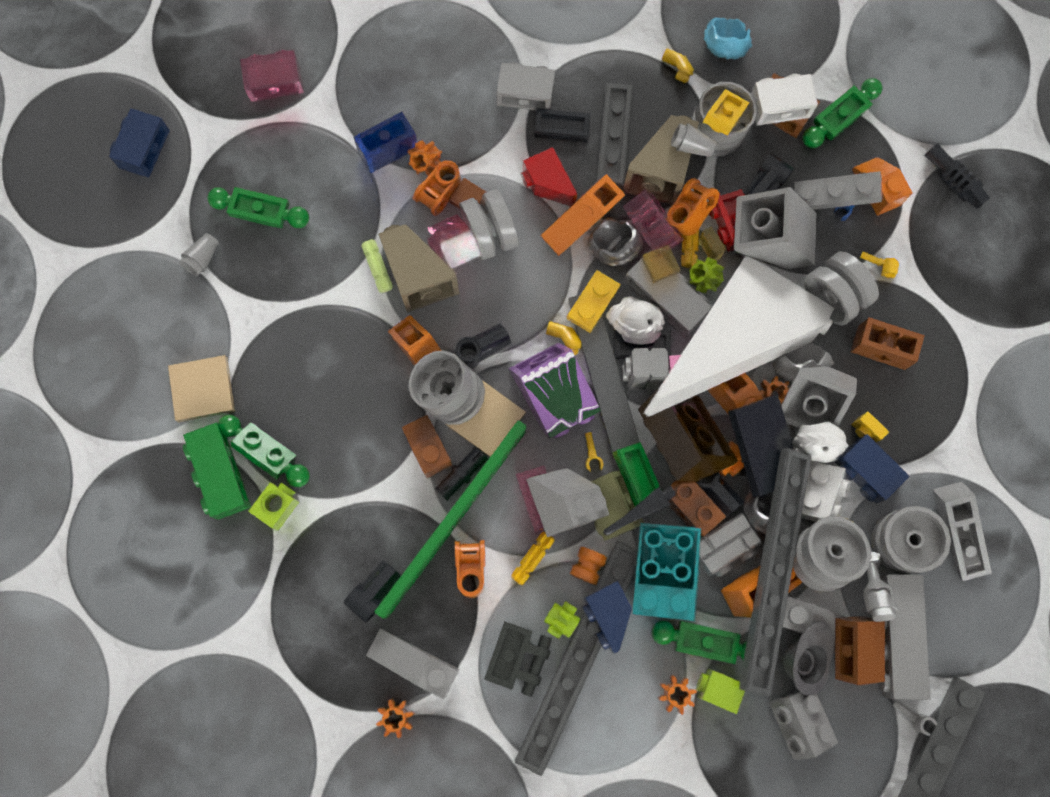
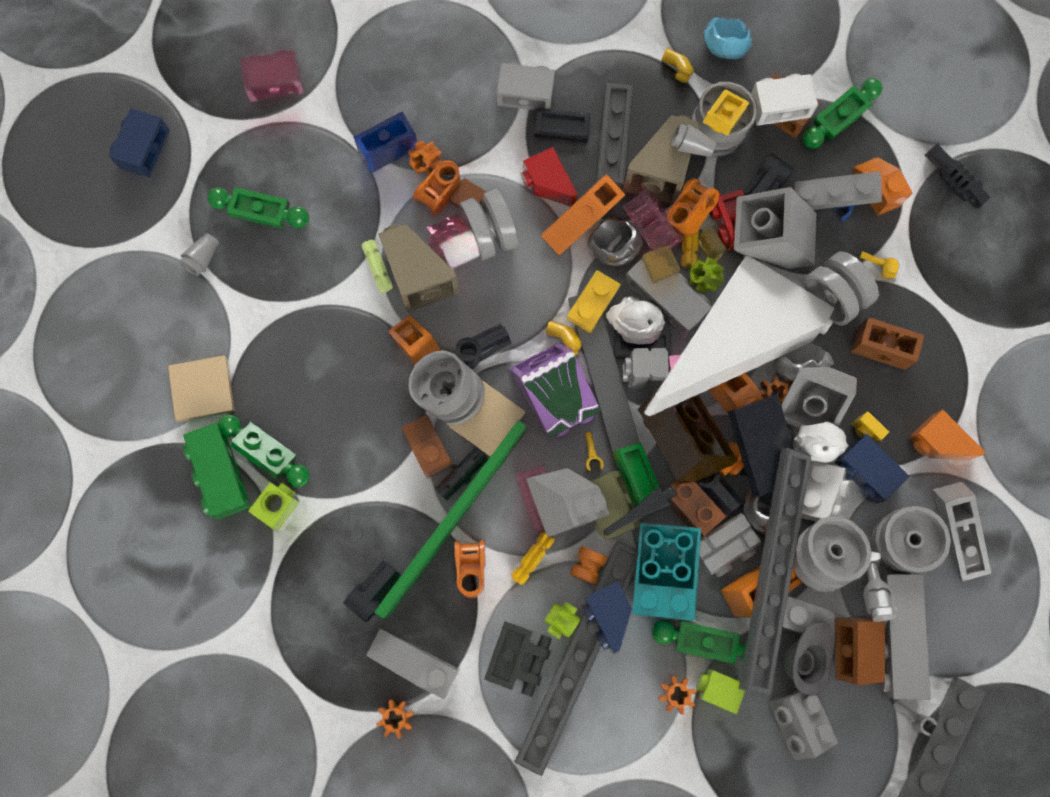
(944, 439): none -> orange slope

